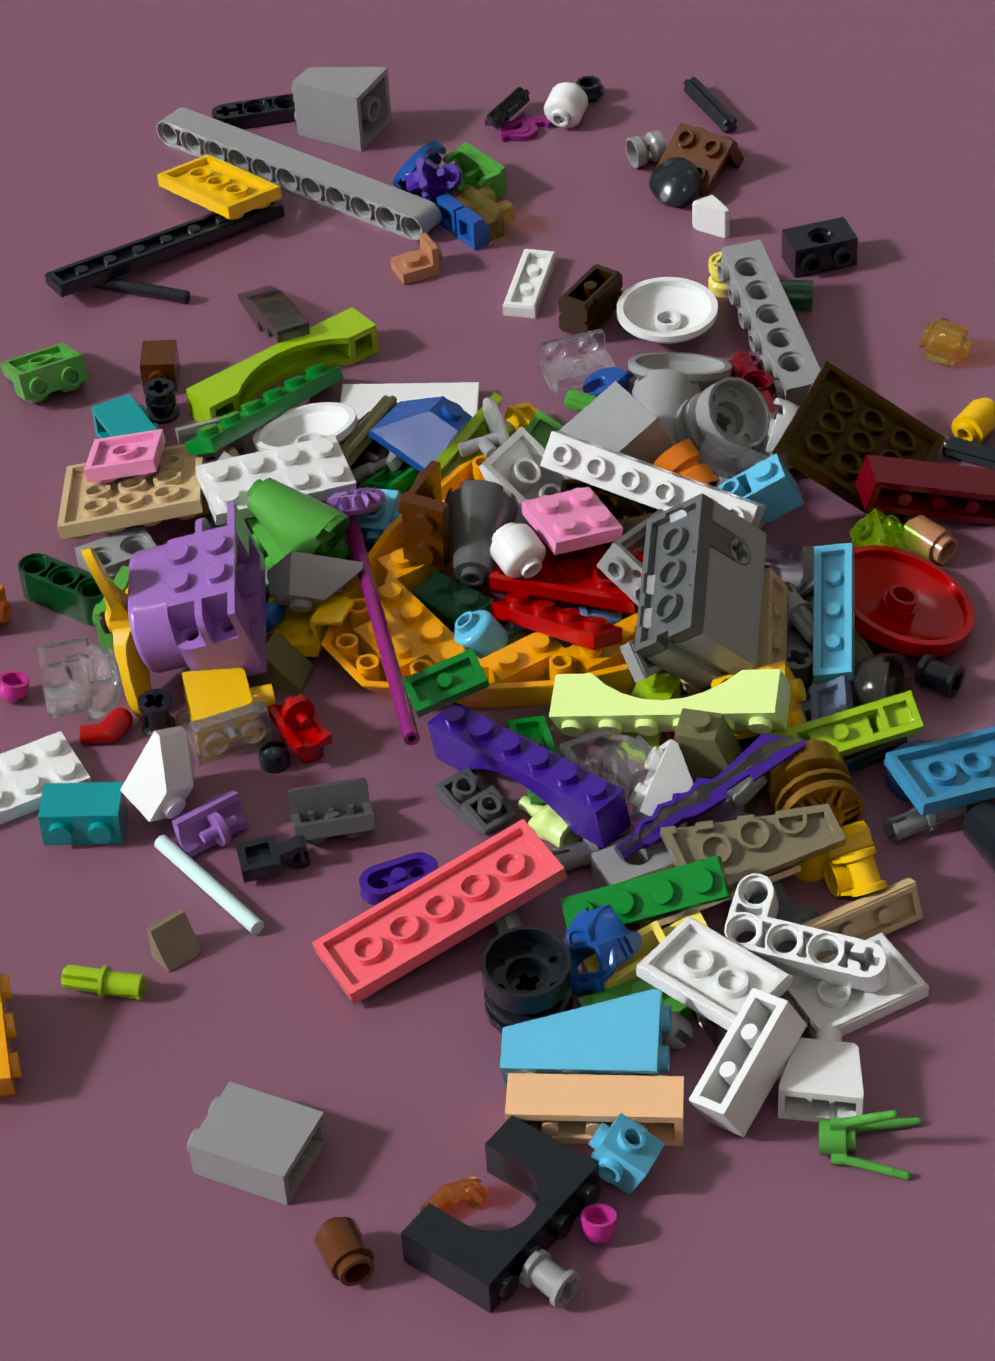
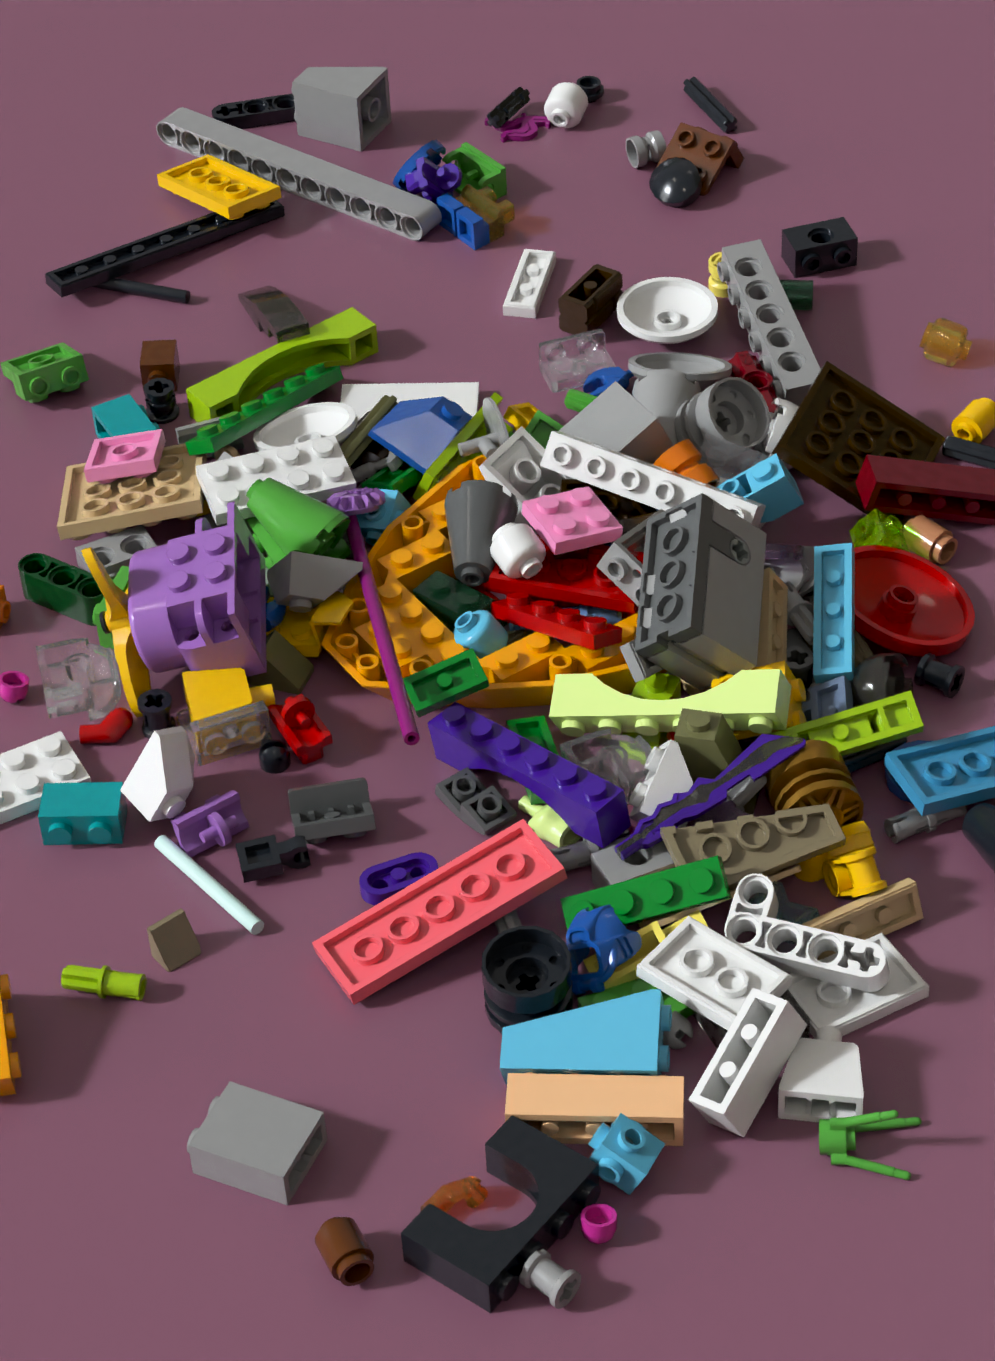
(418, 264): nougat bracket -> none
(425, 520): reddish brown bracket -> none
(711, 216): white slope -> none

